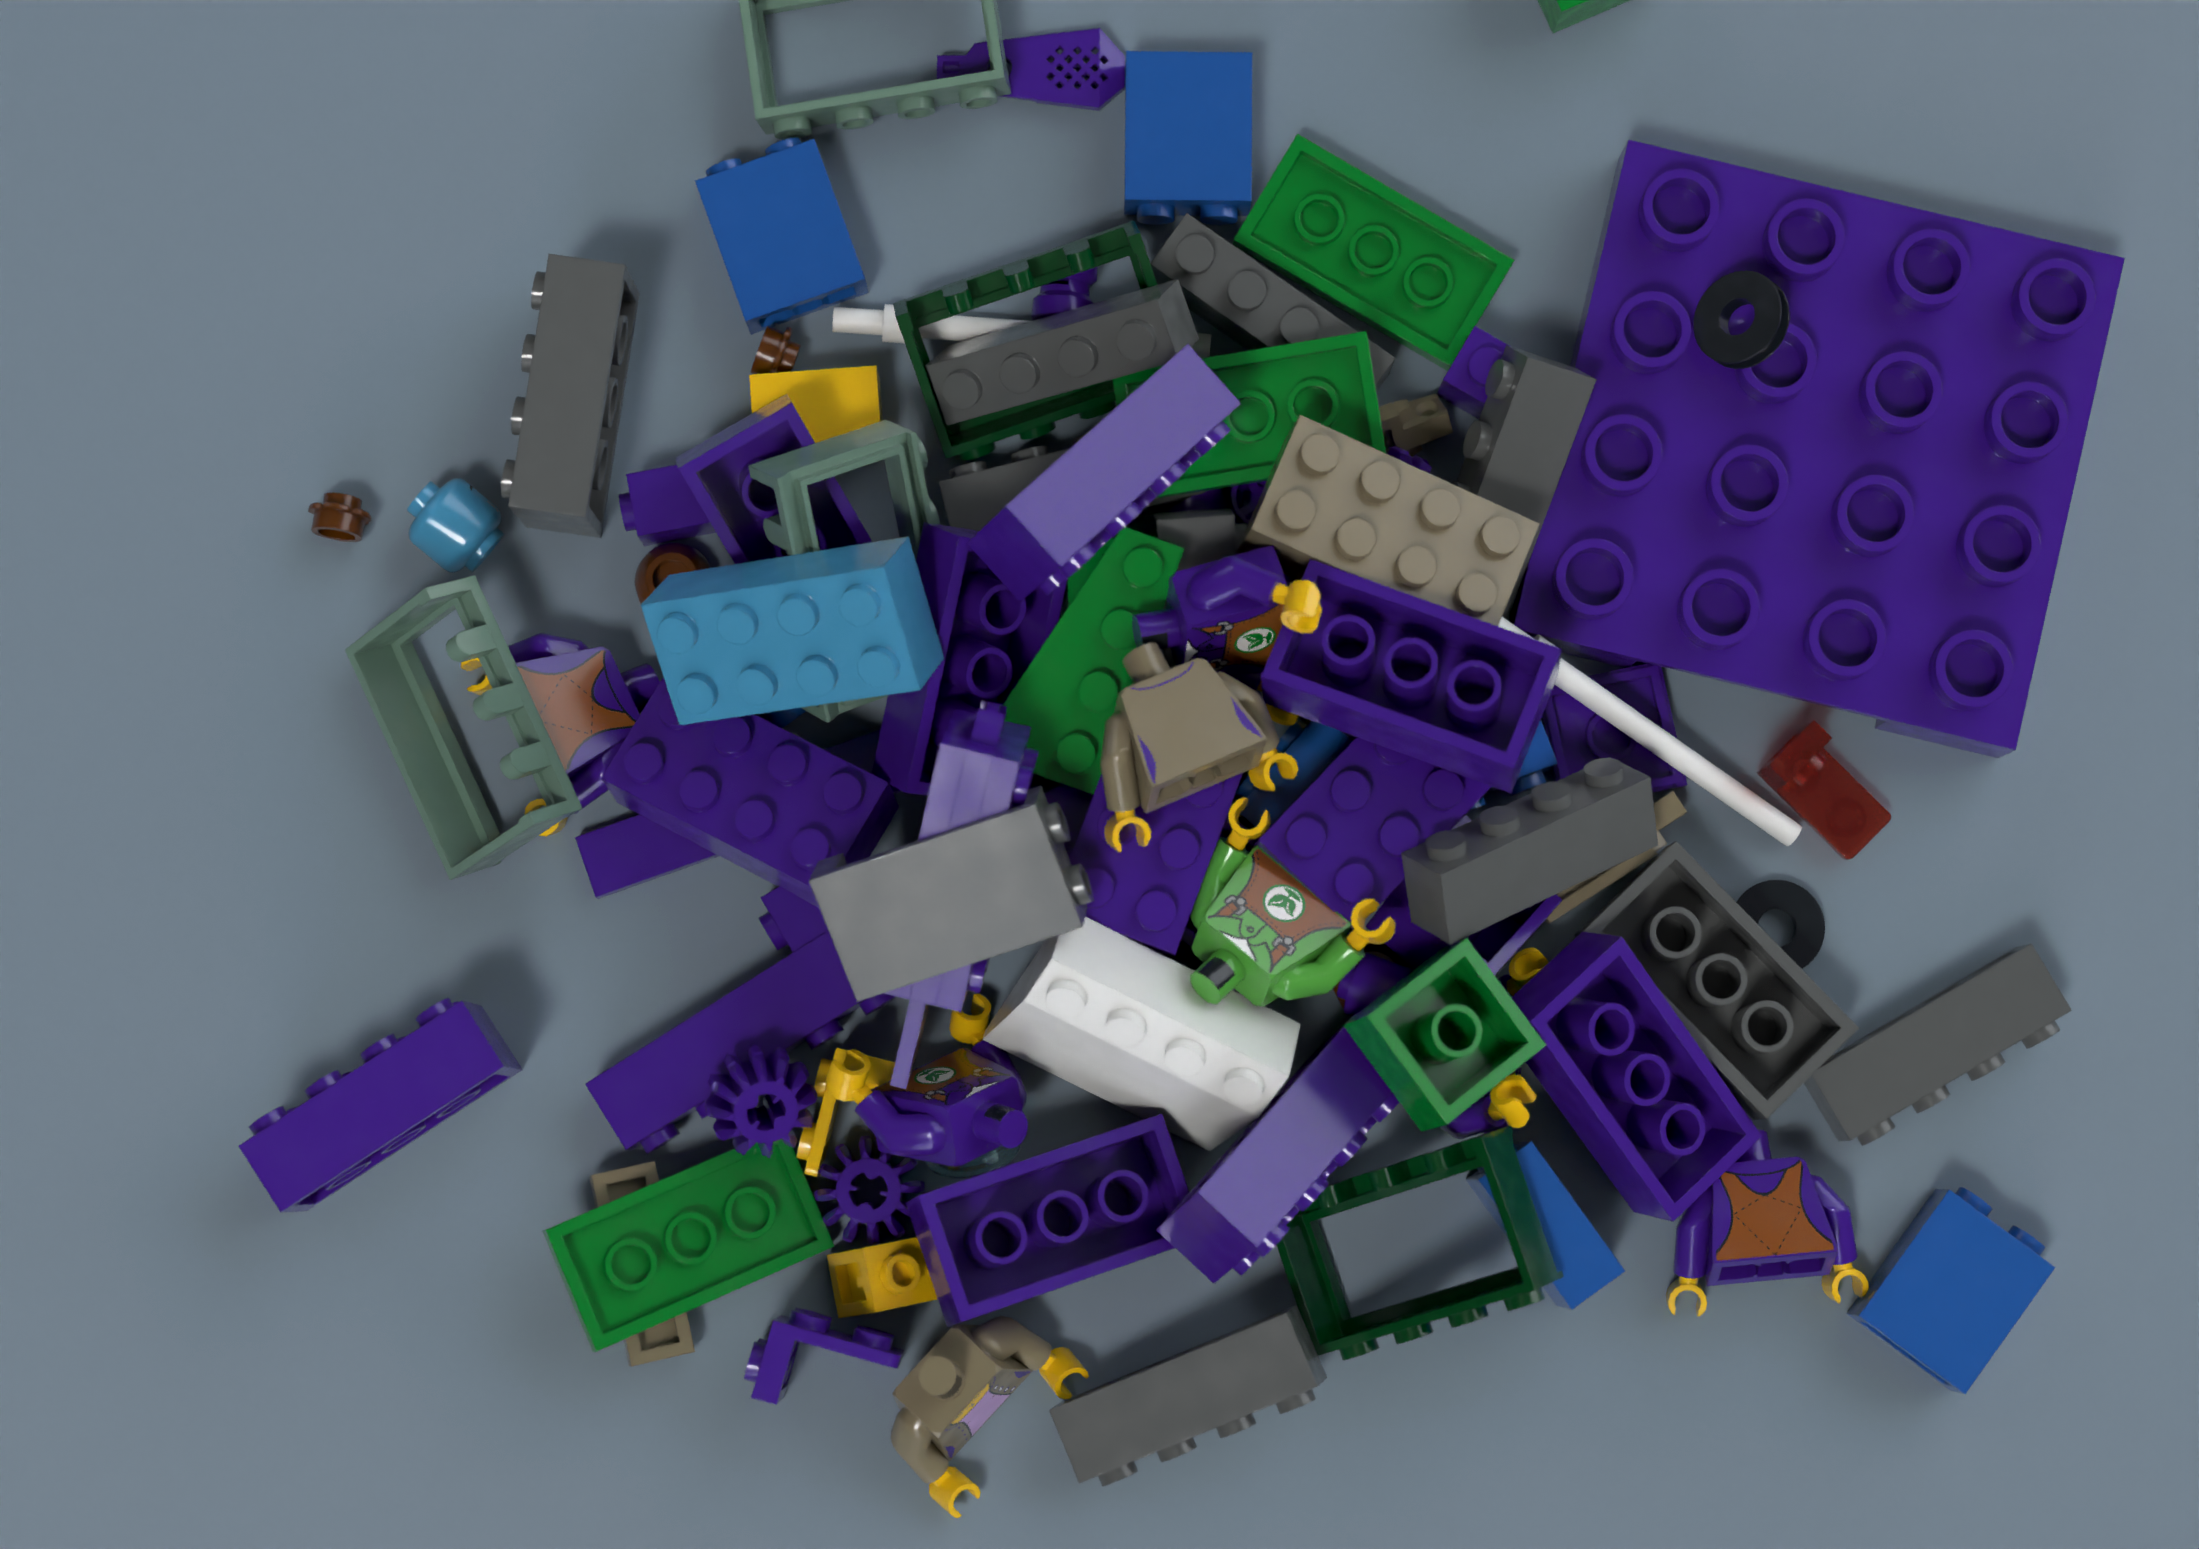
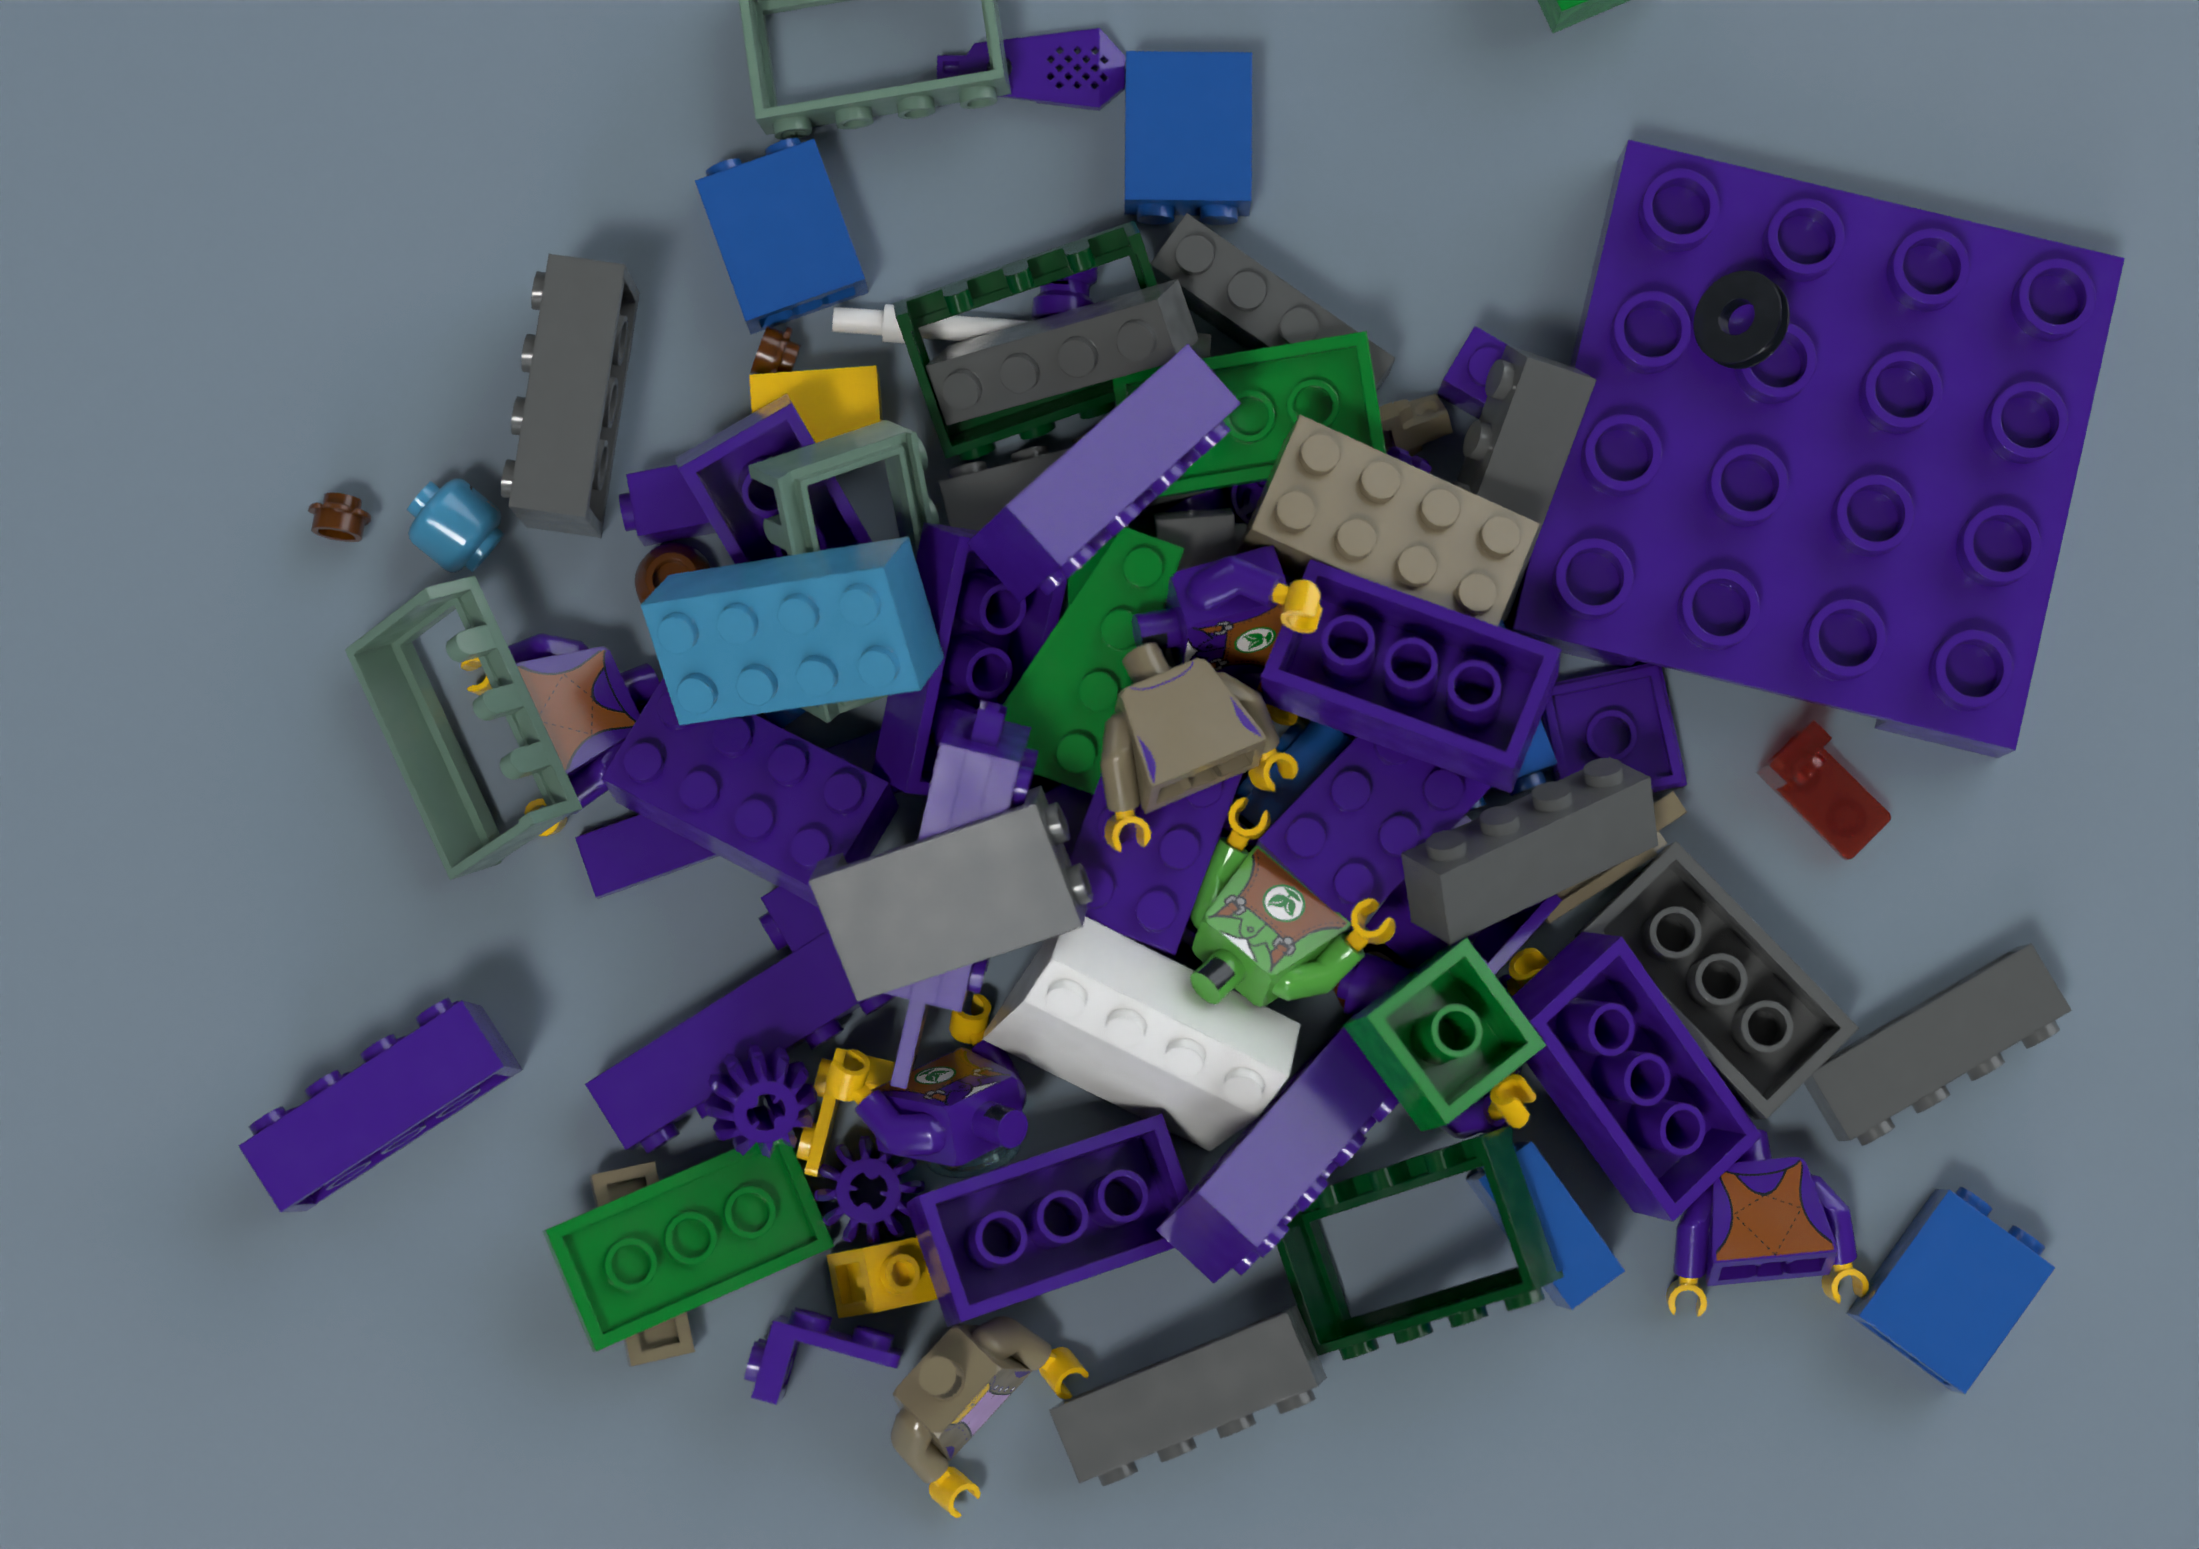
(1372, 252): green plate -> none
(1670, 749): white bar -> none
(1799, 905): black piece -> none

